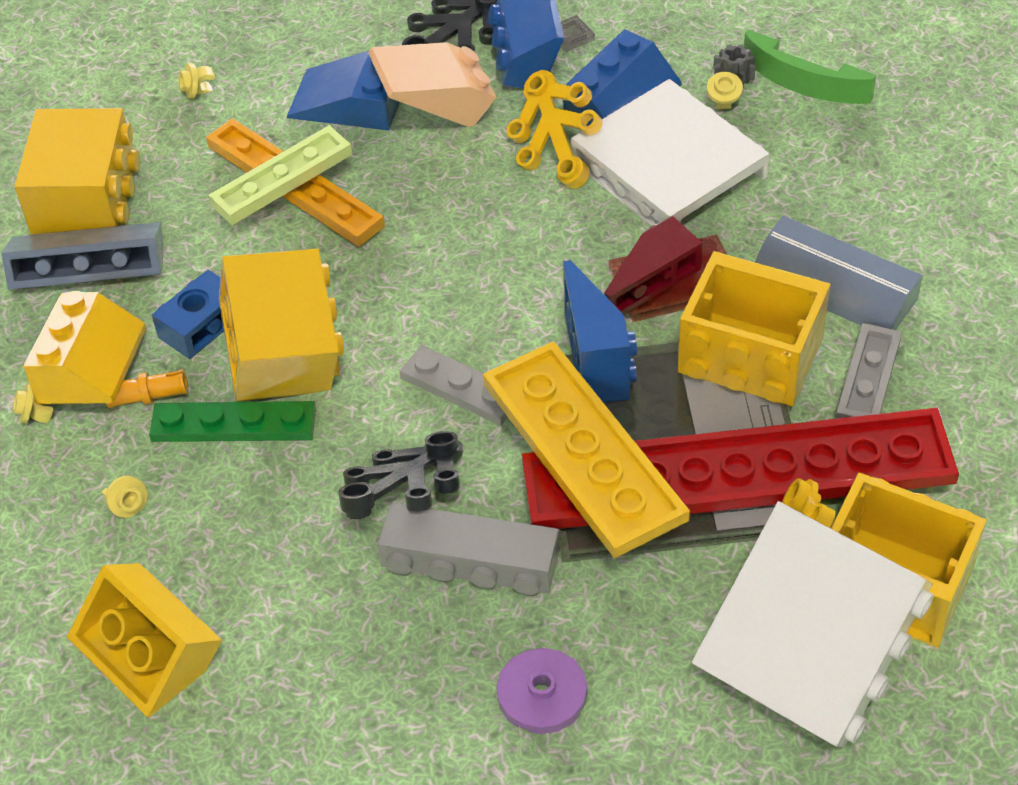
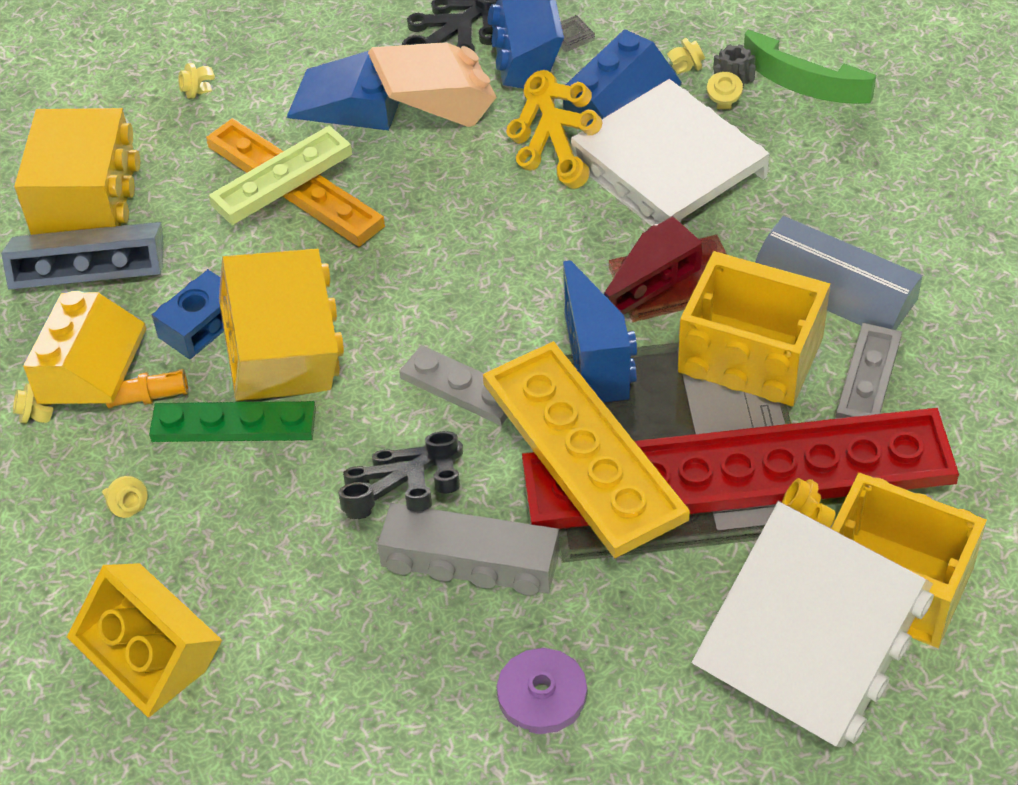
(686, 56): none -> light yellow plate

